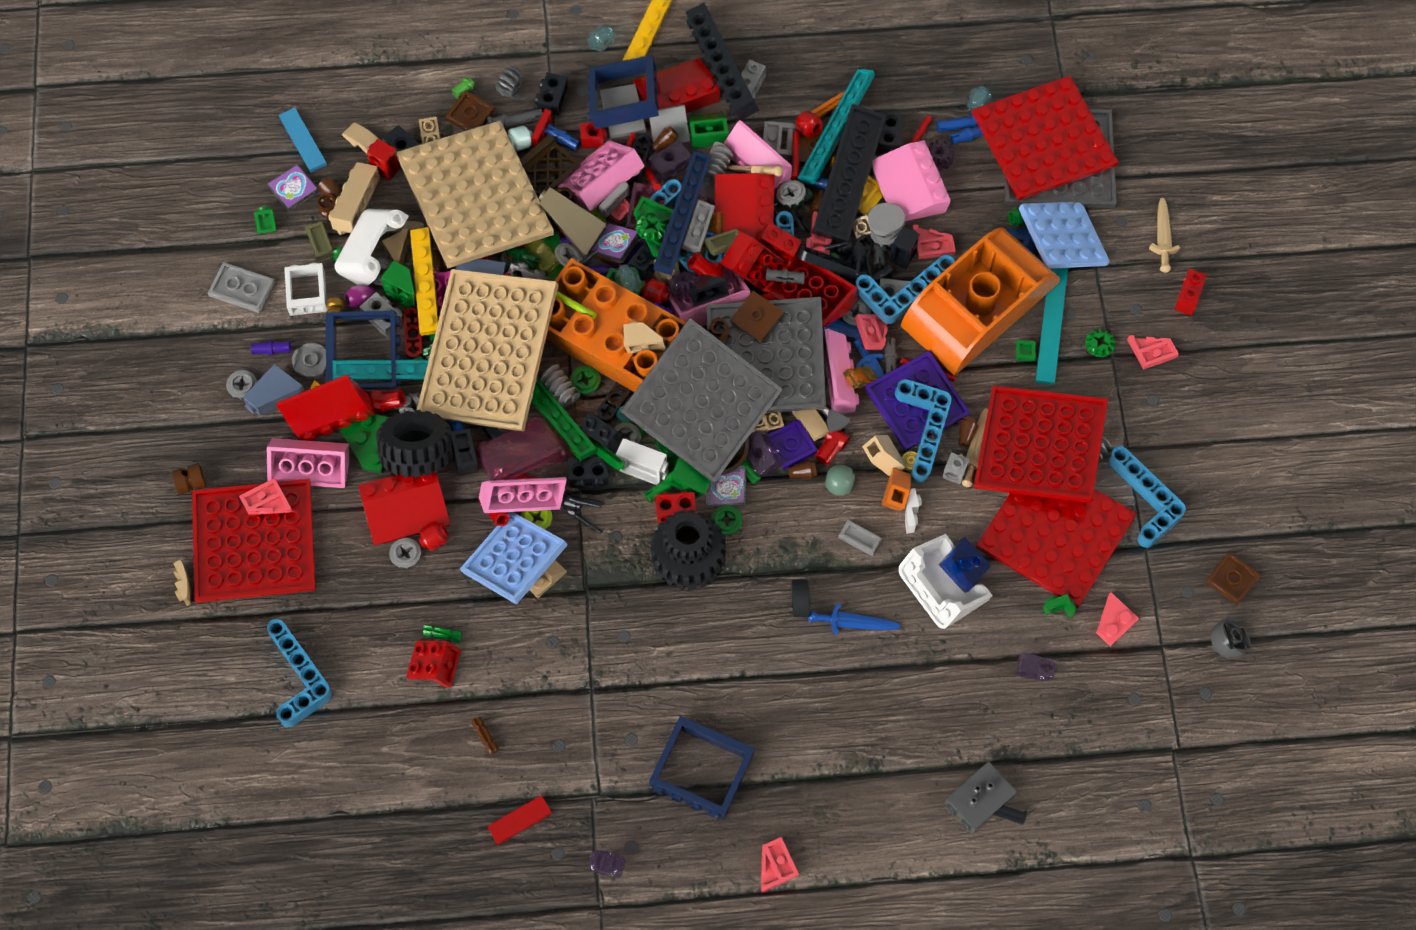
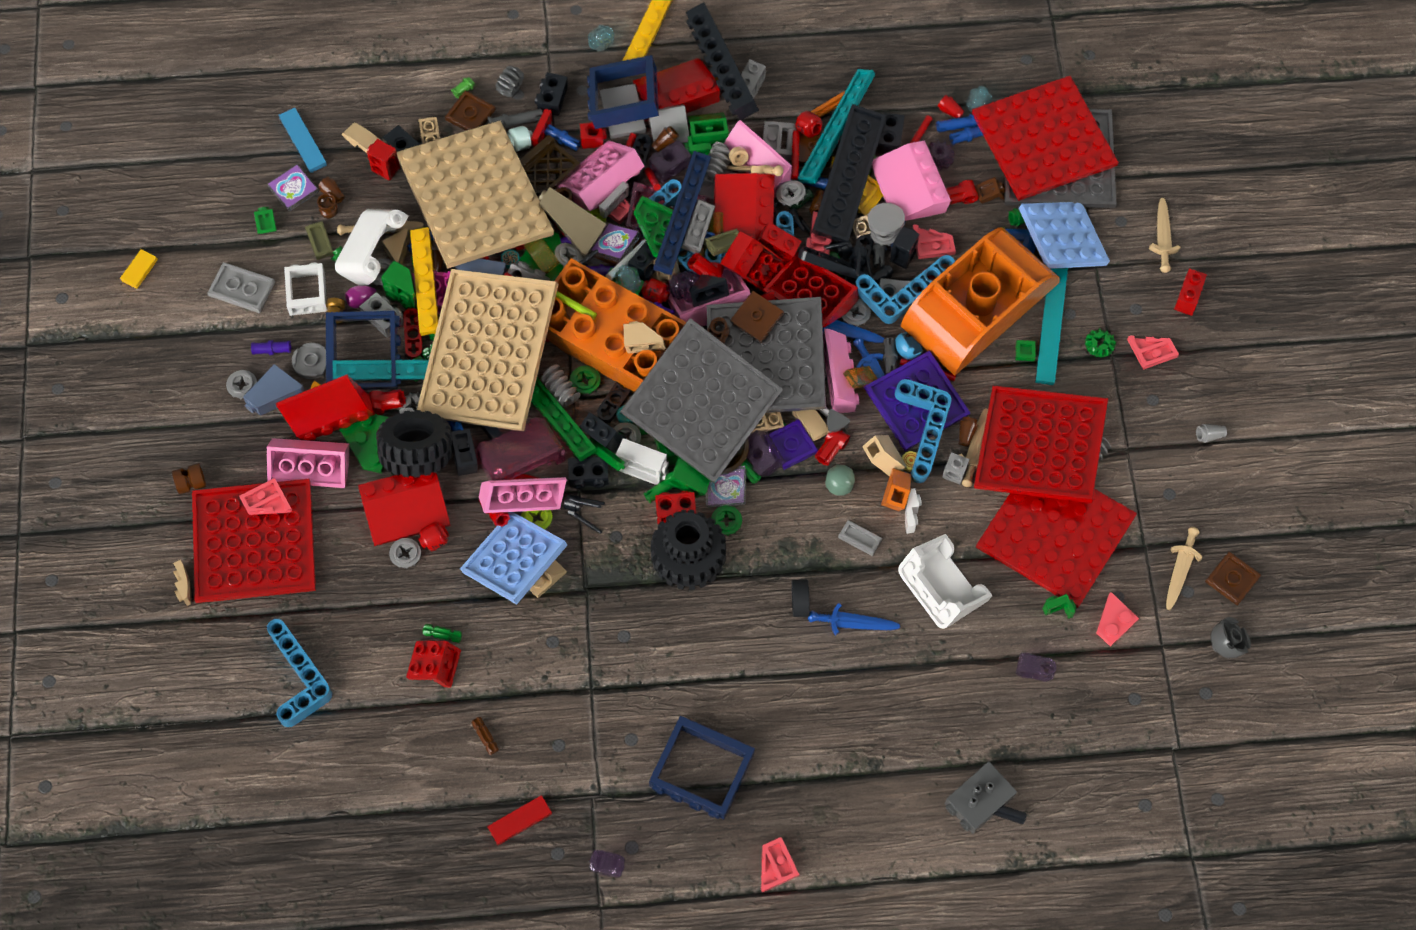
(139, 269): none -> yellow tile
(354, 197): tan brick -> none
(523, 255): dark green pin -> none
(624, 261): none -> white bar
(650, 234): green gear -> none
(699, 147): none -> green bracket
(738, 156): none -> tan tile
(785, 276): dark grey pin -> none
(803, 470): reddish brown cone -> none
(872, 331): coral wing -> none
(907, 346): none -> dark azure hair
(950, 107): none -> red cone
(964, 192): none -> red piece
(964, 565): clear blue tile -> none
(990, 190): none -> reddish brown bracket
(1149, 494): dark azure beam -> none
(1182, 565): none -> tan sword
(1210, 432): none -> light grey cone

